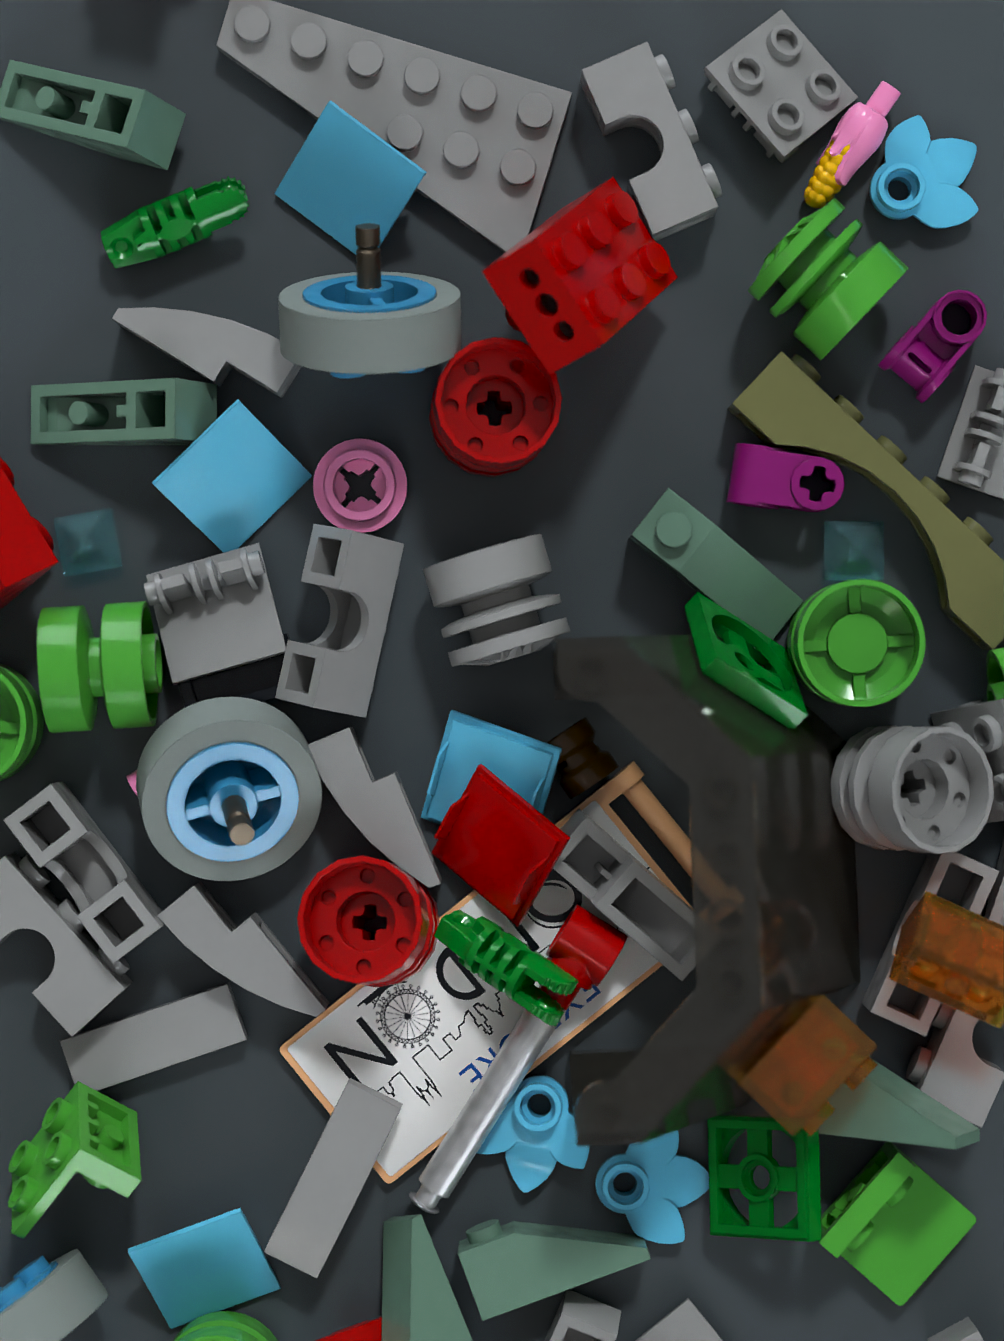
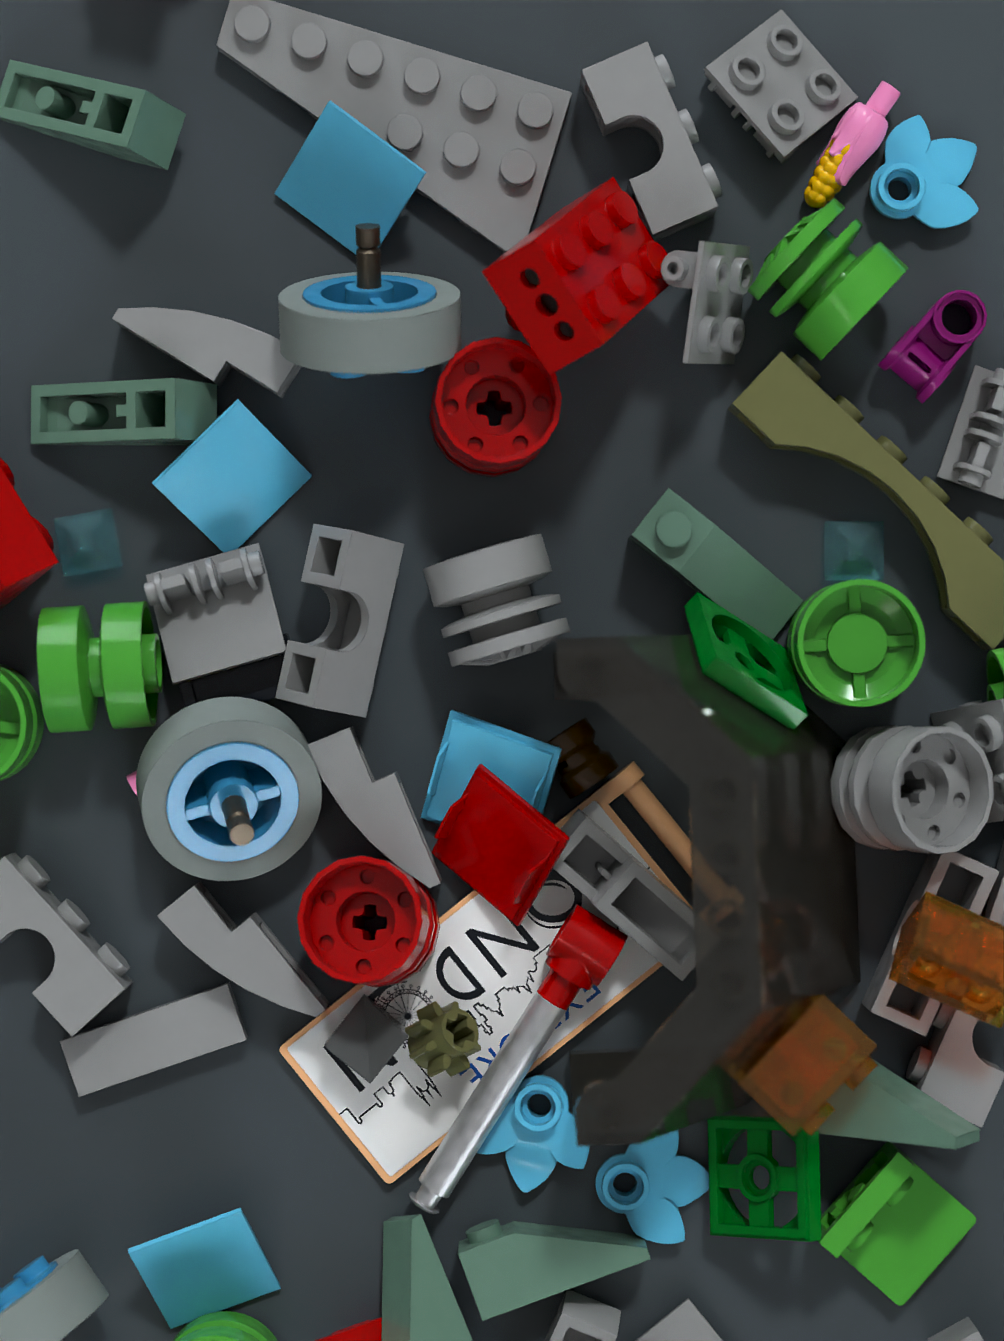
(76, 851): light grey arch -> none
(78, 1135): bright green bracket -> none
(174, 222): green hinge -> none
(333, 1178): light grey slope -> none
(359, 457): bright pink gear -> none
(367, 1038): none -> dark grey slope
(443, 1039): none -> olive gear
(506, 964): green hinge -> none
(718, 282): none -> light grey hinge
(772, 477): magenta piece -> none

